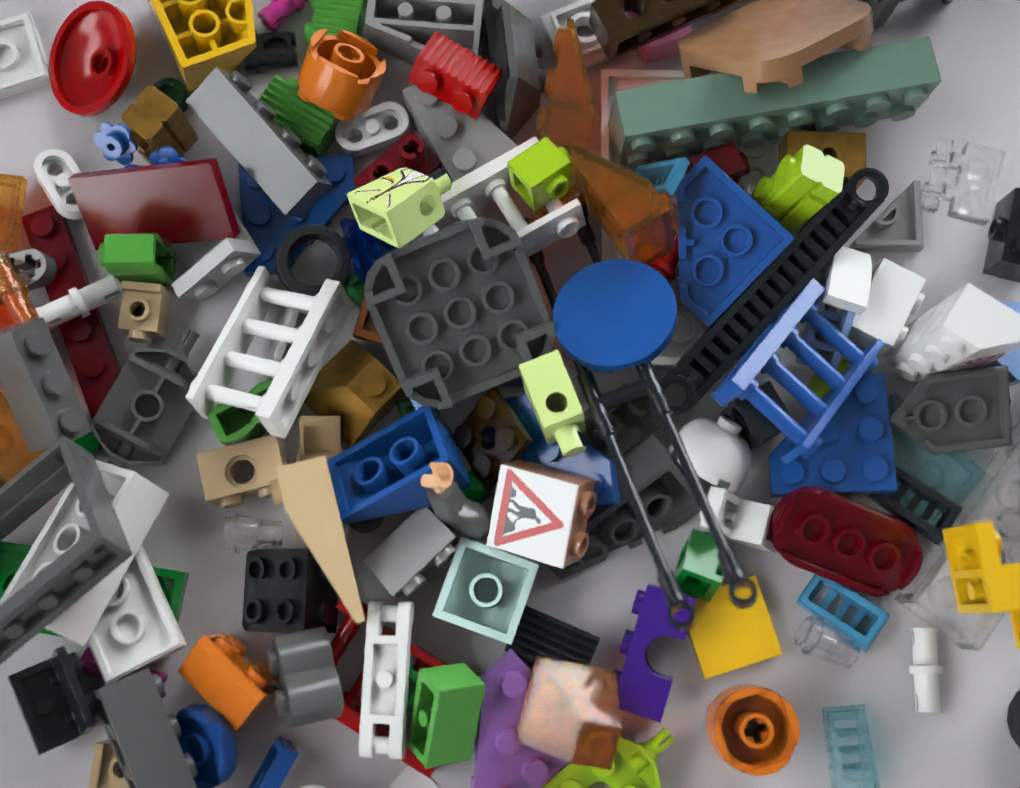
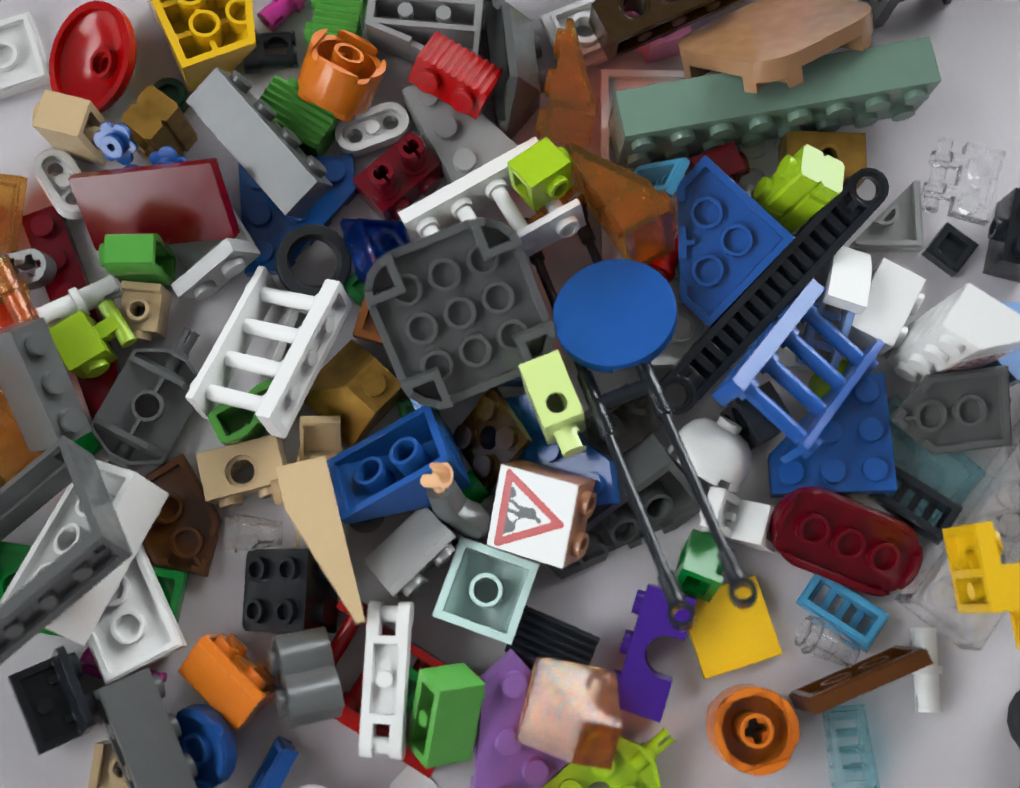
(69, 125): none -> tan brick
(85, 342): none -> lime brick
(187, 526): none -> reddish brown tile
(400, 204): yellowish green torso -> none
(859, 678): none -> reddish brown tile
(949, 249): none -> black tile

